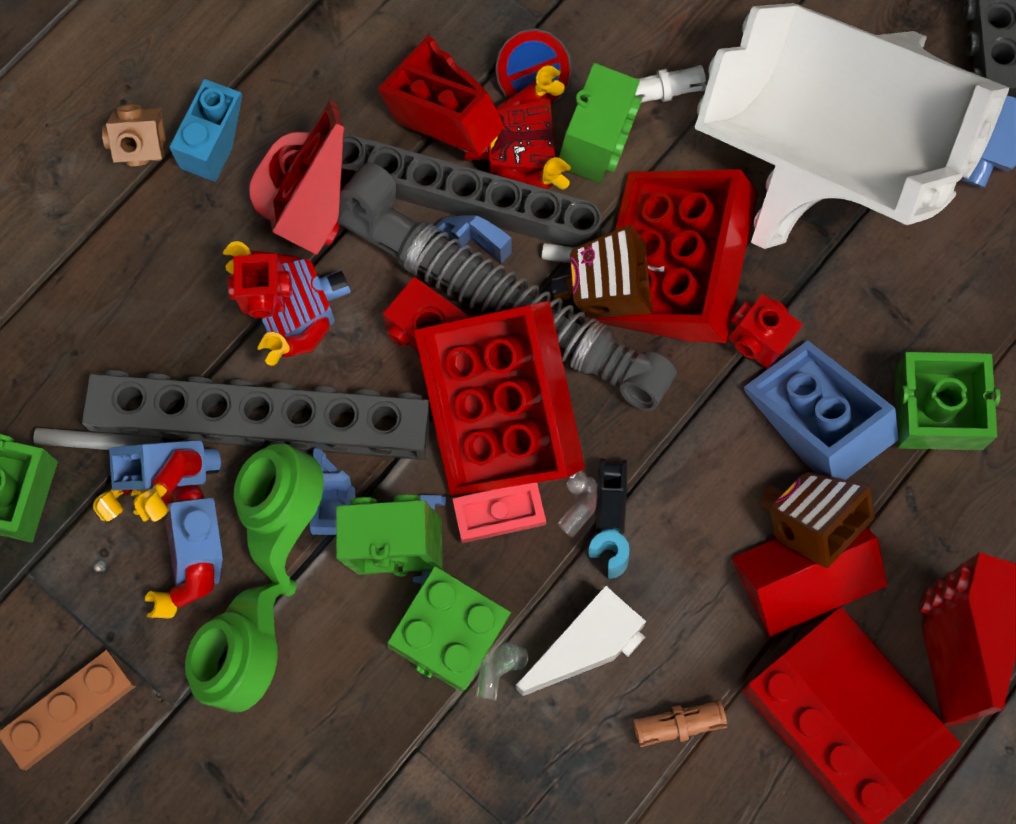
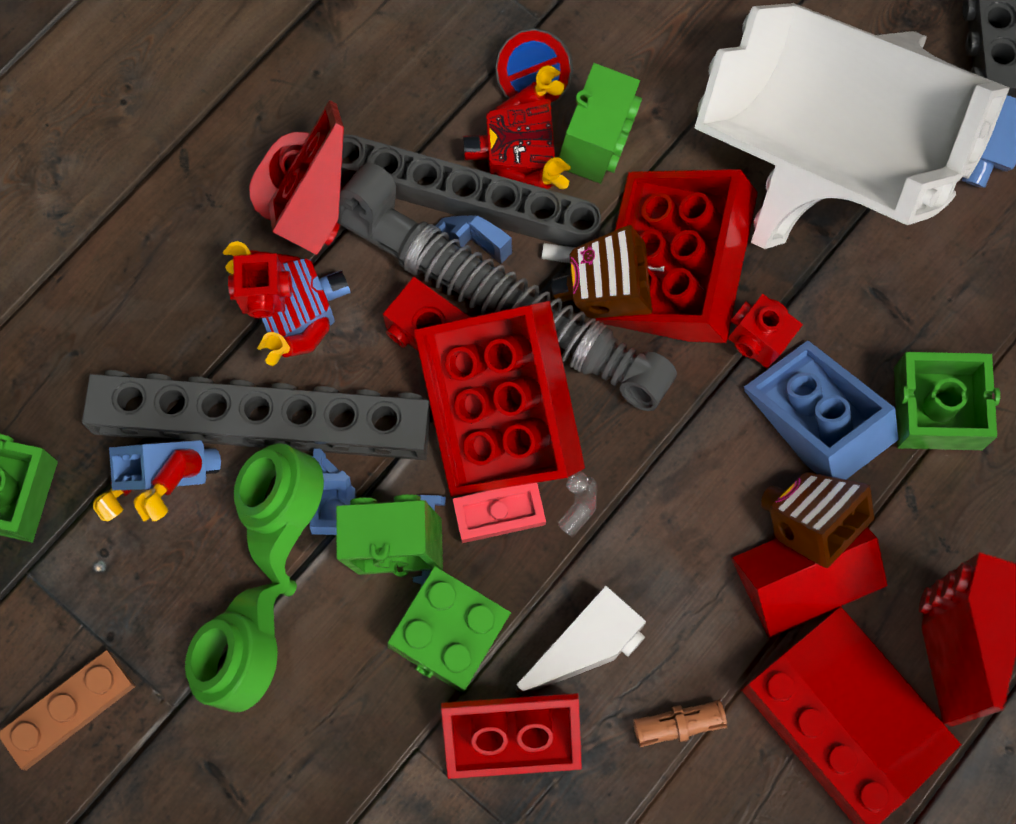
(89, 440): light grey bar -> none
(135, 135): medium nougat brick -> none
(193, 549): torso -> none
(207, 131): dark azure slope -> none
(441, 100): red wedge -> none
(496, 664): clear arm -> none
(512, 736): none -> red slope
(611, 518): black piece -> none
(670, 84): white pin -> none

